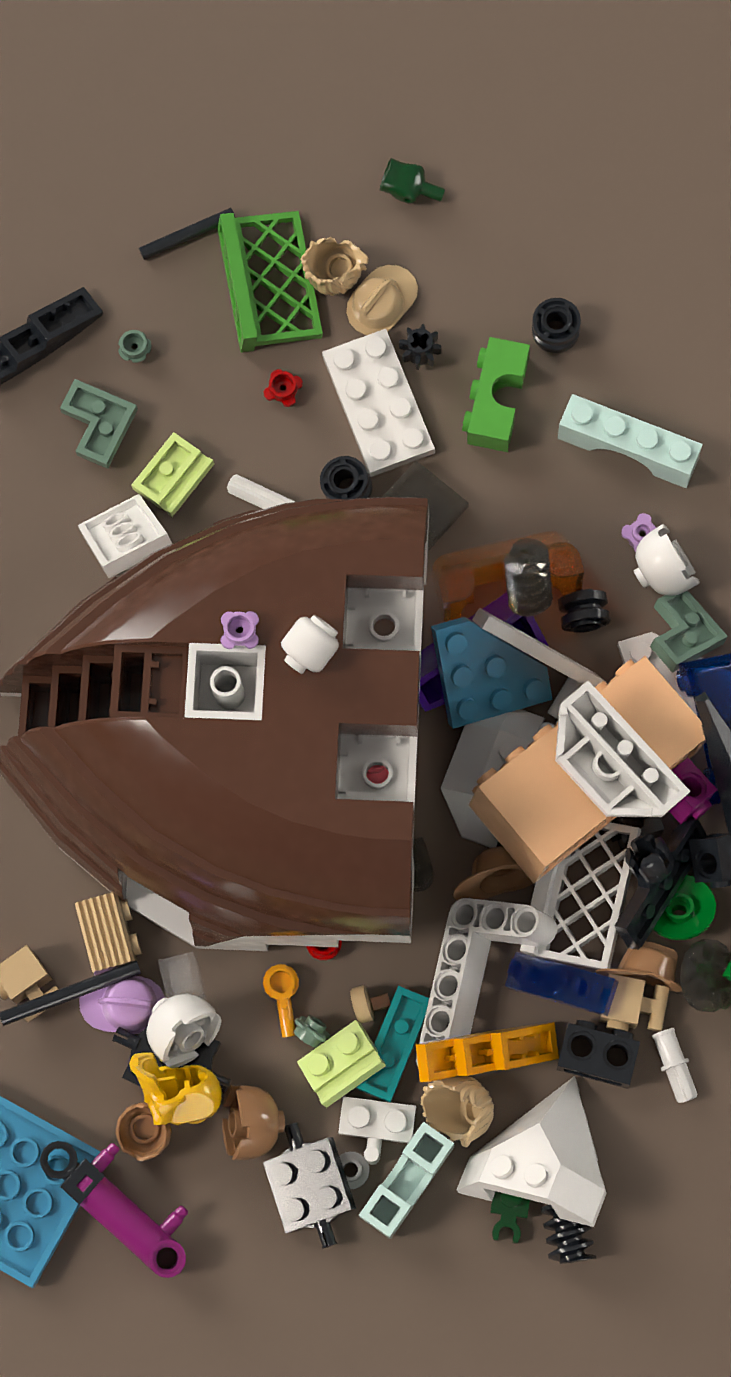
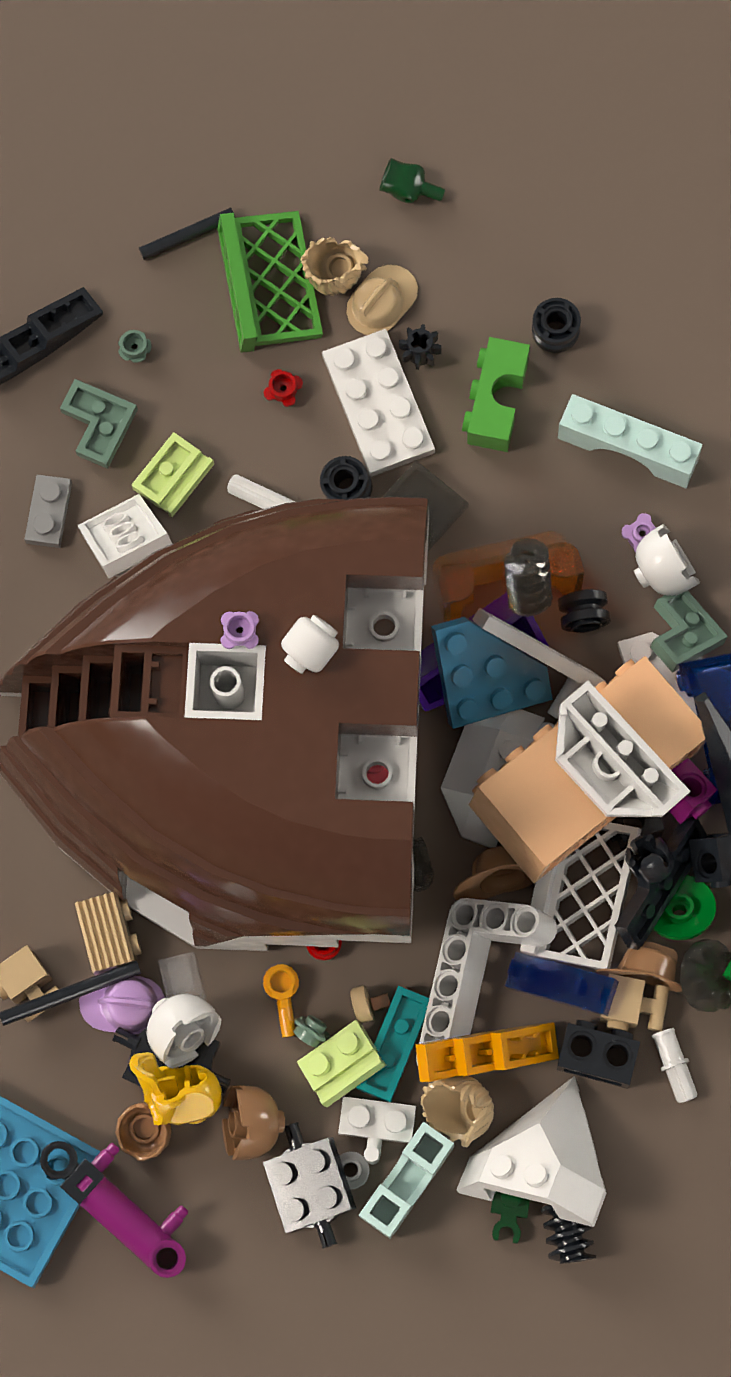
(48, 511): none -> light grey plate

